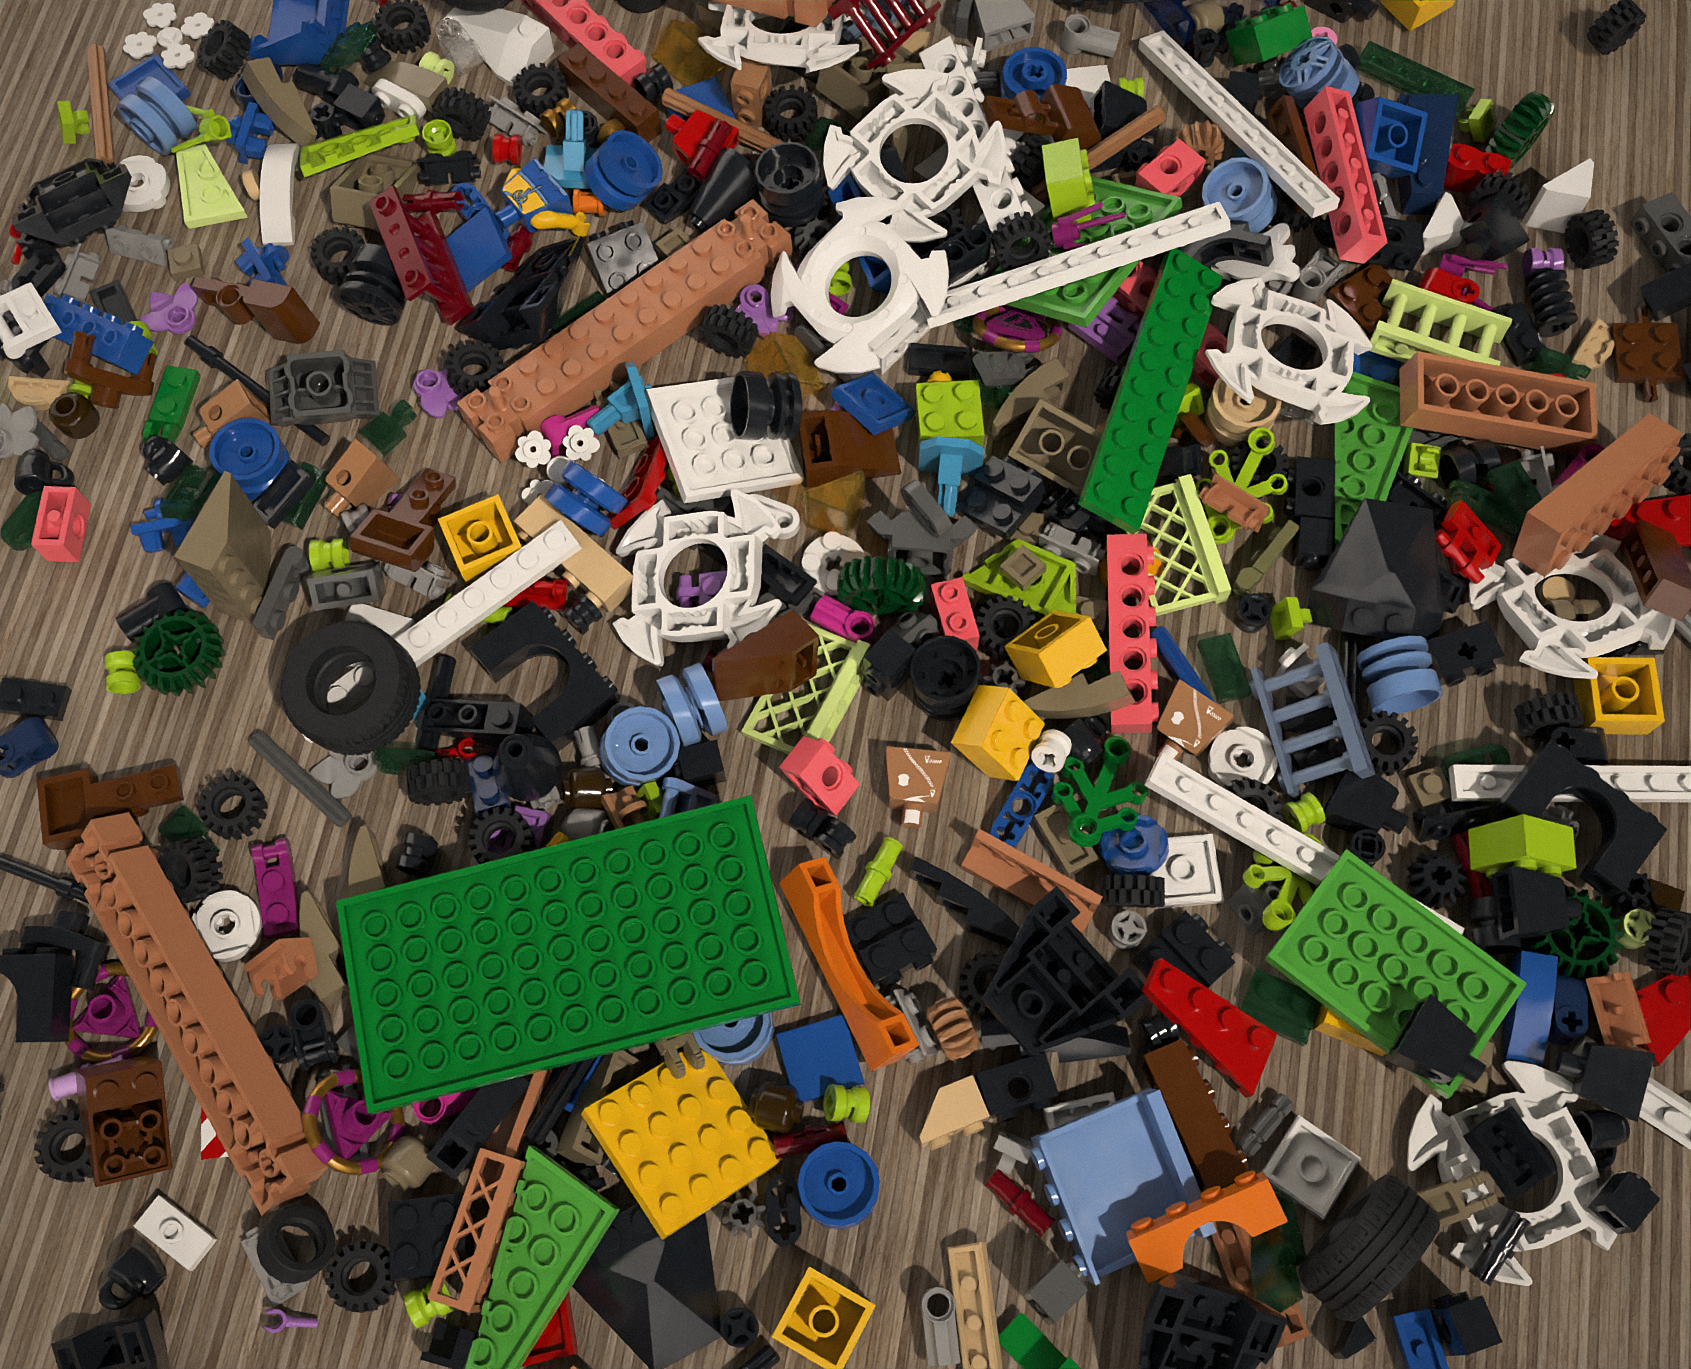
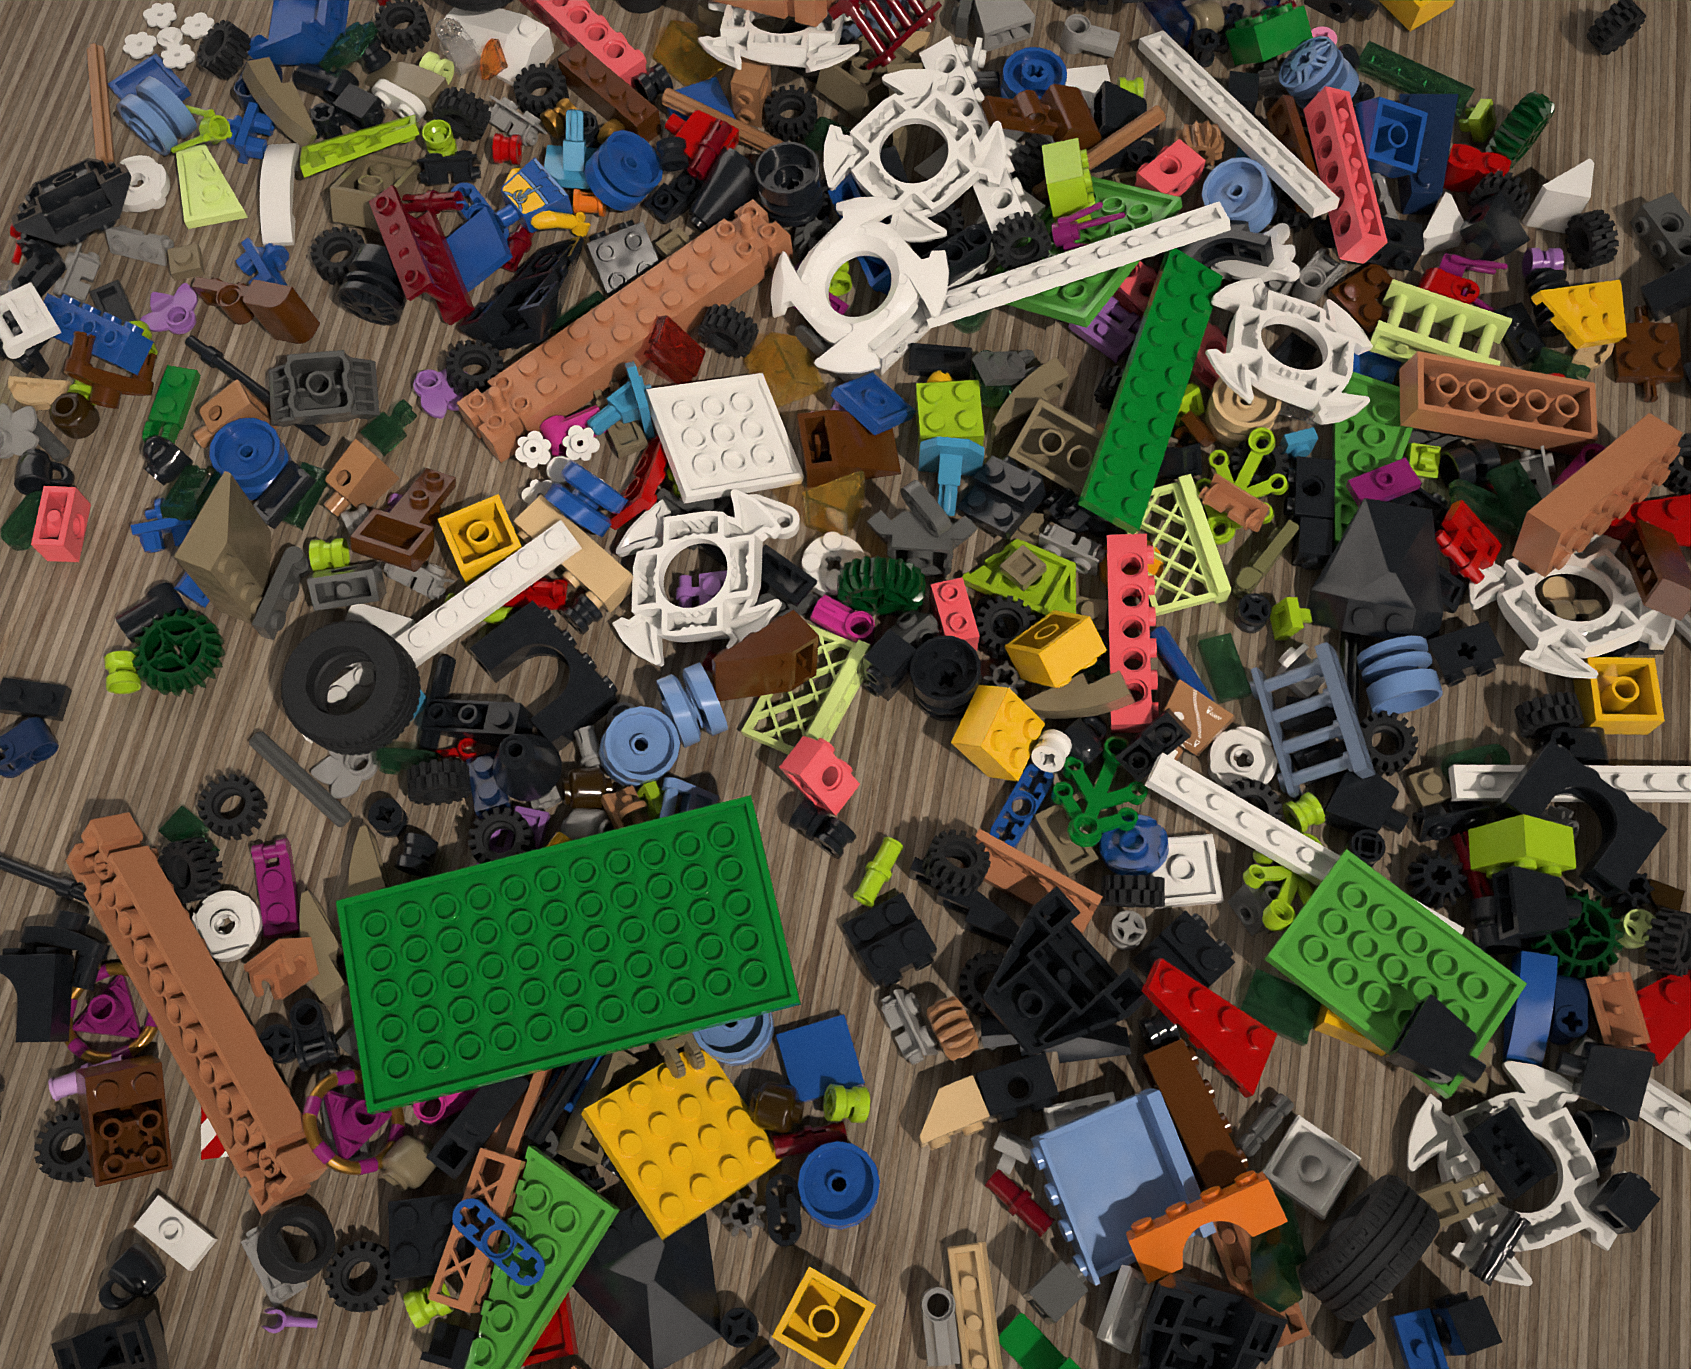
(71, 122): lime tile -> none
(77, 797): reddish brown plate -> none
(252, 183): tan tile -> none
(394, 823): none -> black wheel
(471, 1229): none -> blue beam
(492, 60): none -> clear orange tile
(672, 154): none -> black wheel
(674, 351): none -> clear red plate
(700, 764): black brick -> none
(761, 311): medium lavender plate -> none
(765, 405): black wheel -> none
(875, 1023): orange arch -> none
(915, 782): medium nougat torso -> none
(949, 875): none -> black tyre
(1018, 329): piece -> none
(1125, 1309): none -> white plate
(1158, 737): none -> black slope
(1299, 443): none -> dark azure plate
(1384, 482): none -> magenta plate
(1587, 312): none -> yellow wing

